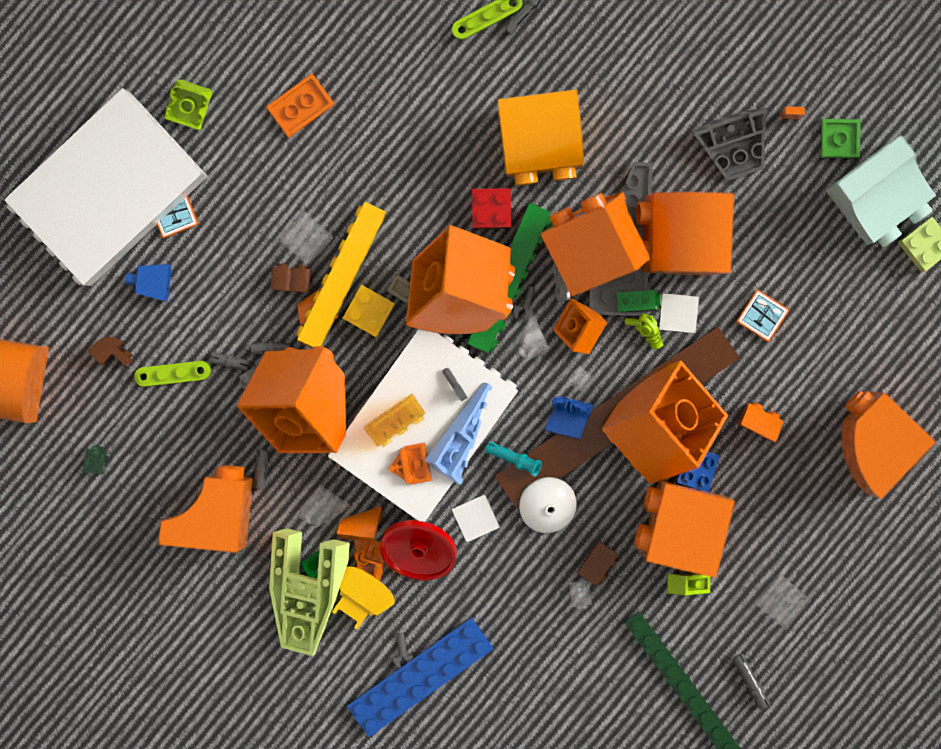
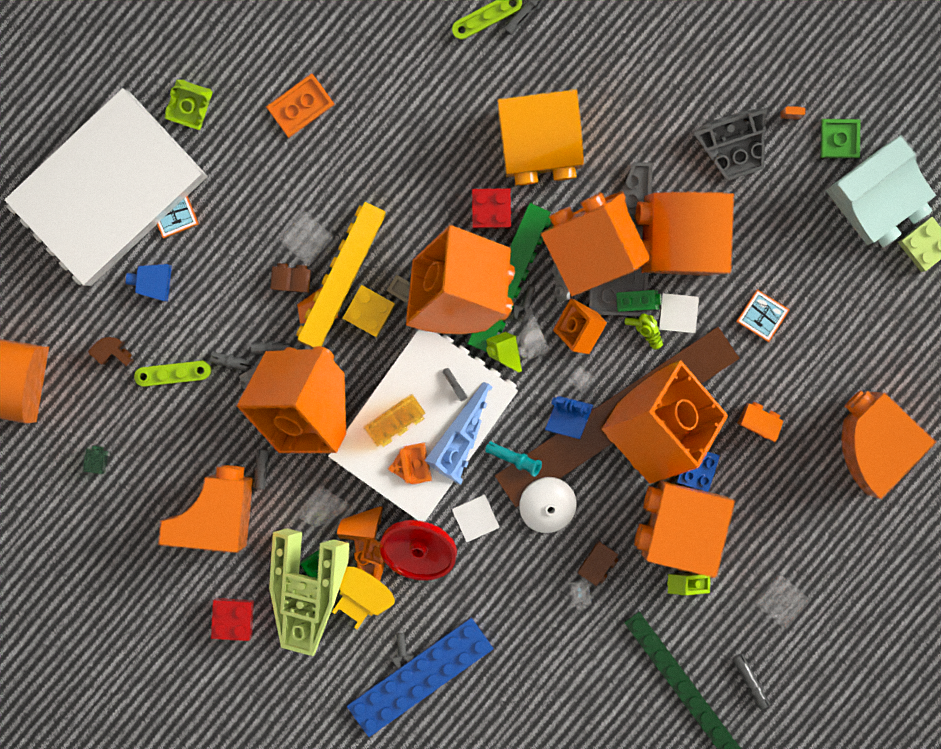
(232, 619): none -> red brick
(504, 350): none -> lime slope

